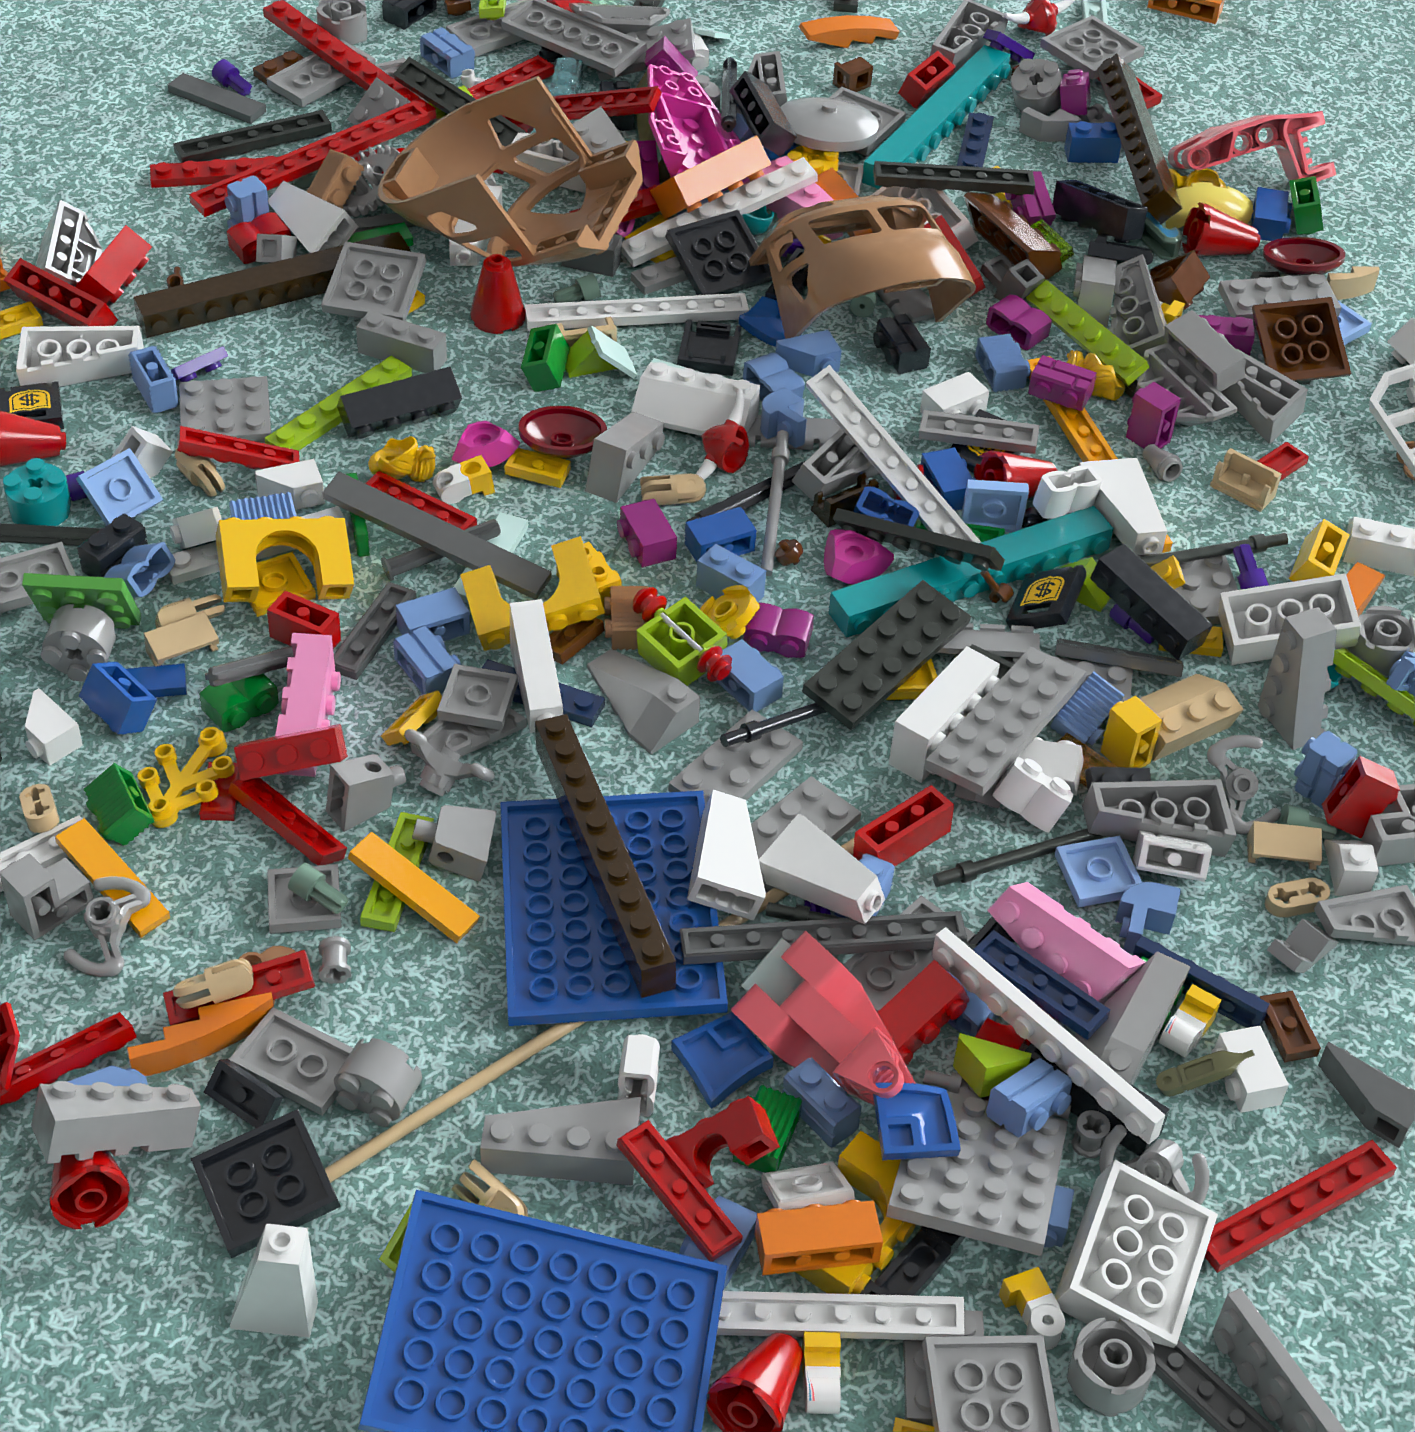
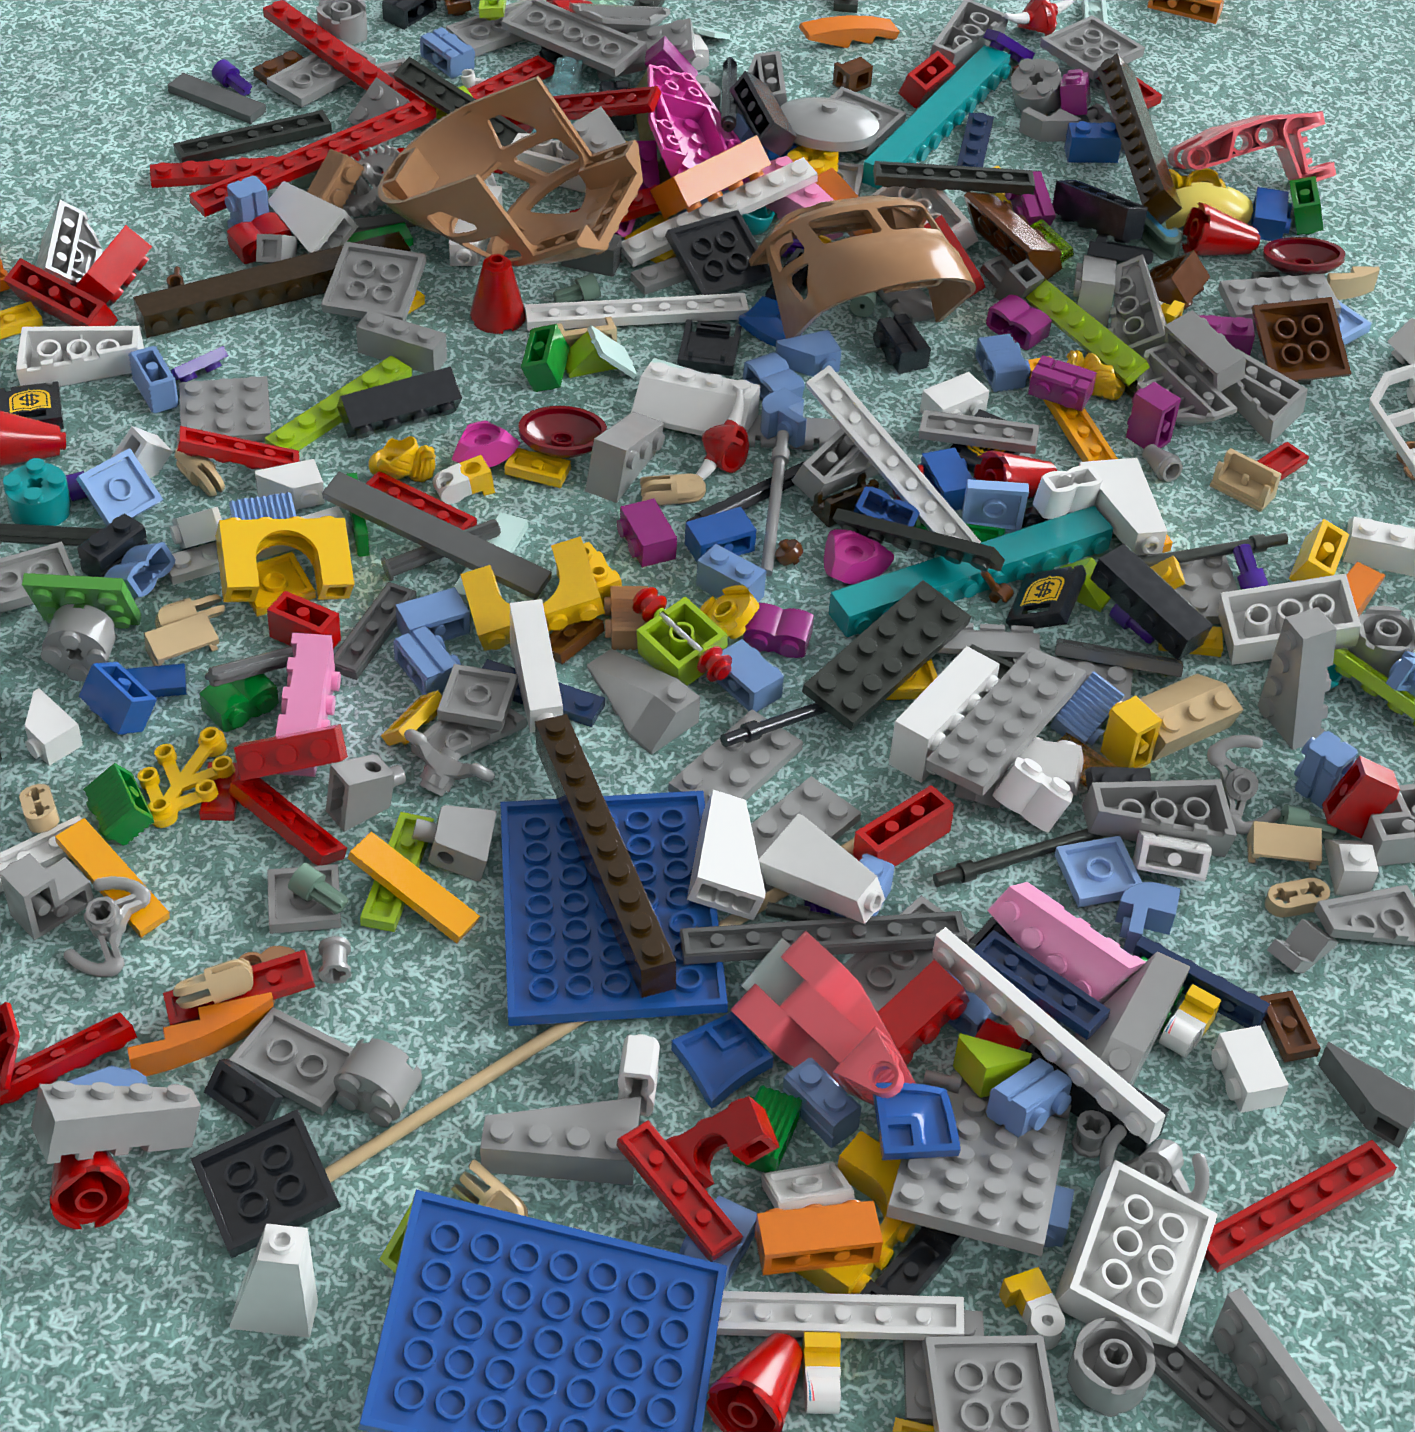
(1199, 1071): olive piece -> none

